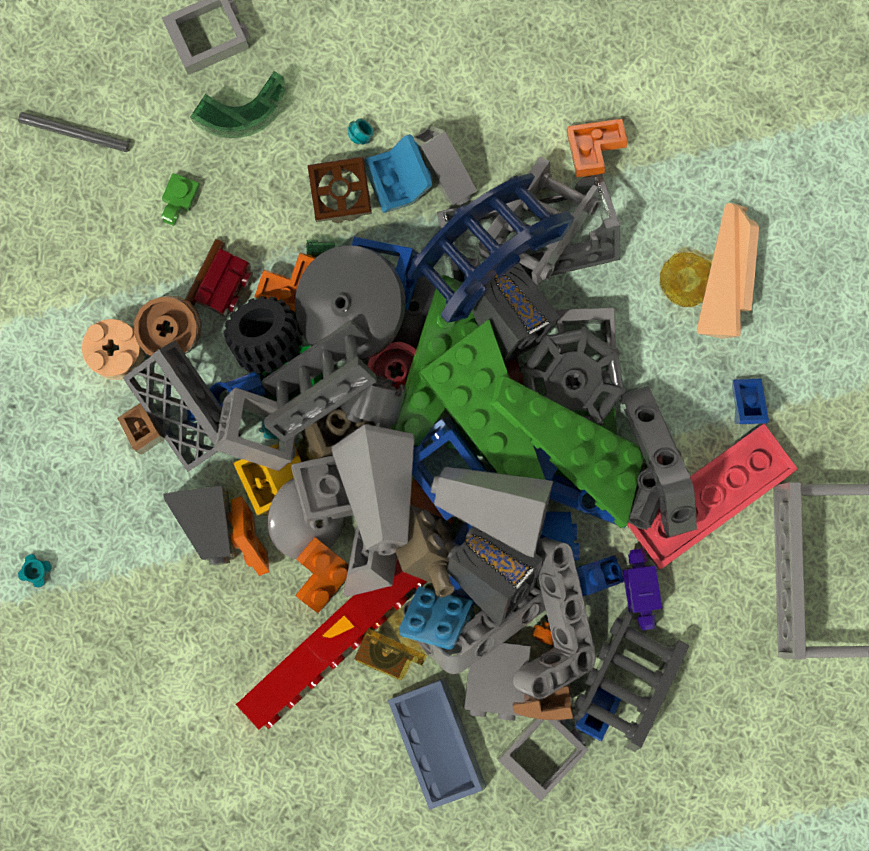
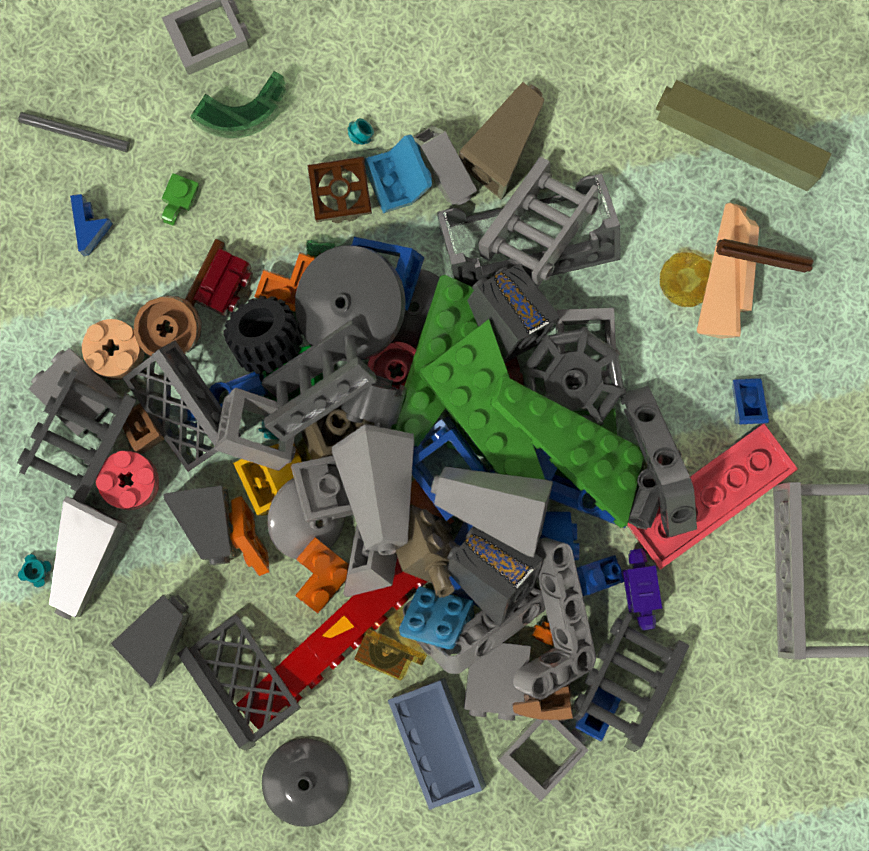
(46, 386): none -> light grey brick
(82, 553): none -> slope
(87, 232): none -> blue slope
(92, 458): none -> dark grey fence
(111, 482): none -> coral brick
(154, 638): none -> dark grey slope
(217, 695): none -> dark grey fence
(320, 767): none -> dark grey dish
(499, 144): none -> dark tan slope
(502, 256): dark blue fence -> none
(589, 140): orange plate -> none
(742, 135): none -> olive brick
(764, 255): none -> reddish brown axle

